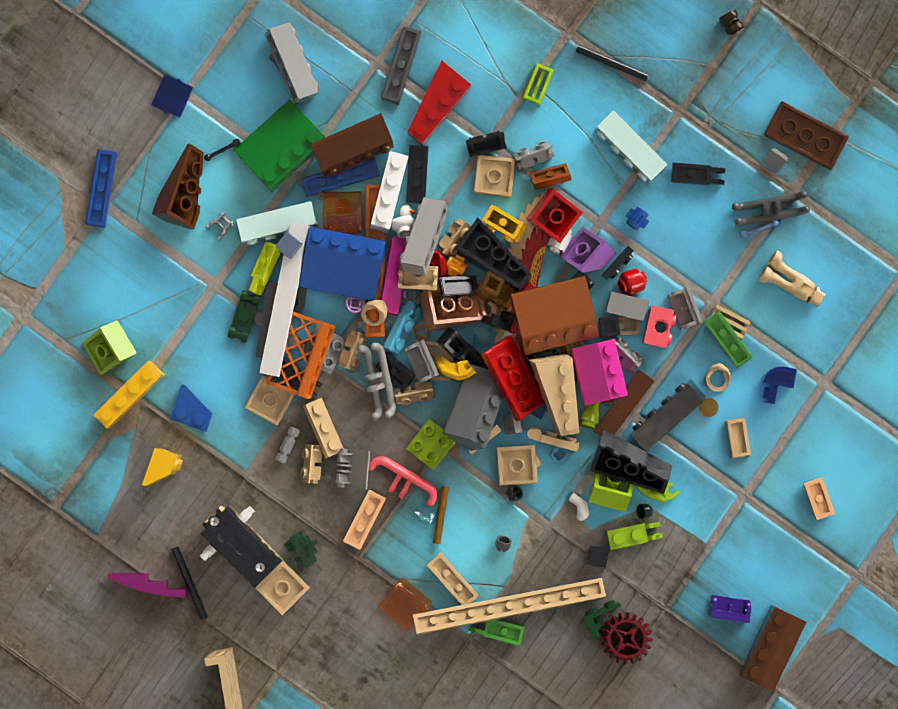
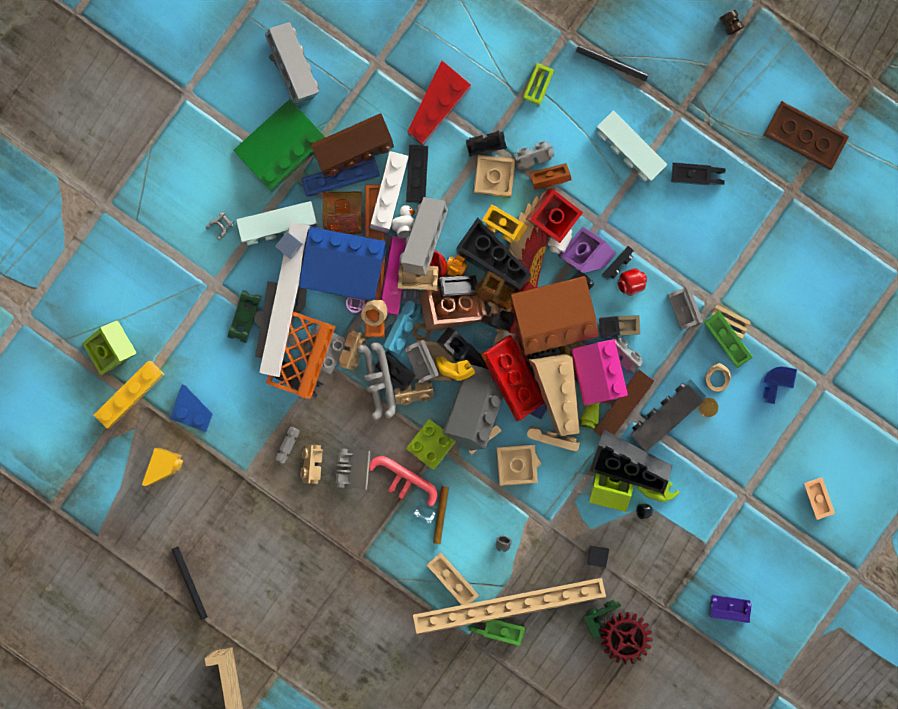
(101, 188): blue tile -> none
(141, 582): magenta slope -> none
(172, 96): clear blue piece -> none
(179, 196): reddish brown wedge -> none
(236, 142): black hinge -> none
(252, 557): piece -> none
(264, 268): neon yellow hinge -> none
(269, 401): tan tile -> none
(304, 547): clear green hips -> none
(323, 427): tan plate -> none
(364, 519): light nougat plate -> none
(401, 65): dark grey tile -> none
(405, 602): clear orange hinge -> none
(458, 230): tan hinge -> none
(511, 425): light grey tile -> none
(517, 490): black hinge -> none
(563, 459): dark azure bush -> none
(582, 507): white arm -> none
(627, 305): light grey hinge -> none
(632, 535): lime hinge -> none
(637, 218): blue gear -> none
(651, 336): coral brick -> none
(738, 438): tan tile -> none
(744, 233): medium blue hinge -> none
(770, 209): dark grey piece -> none
(772, 648): reddish brown slope -> none
(775, 159): light grey slope -> none
(800, 287): tan piece -> none

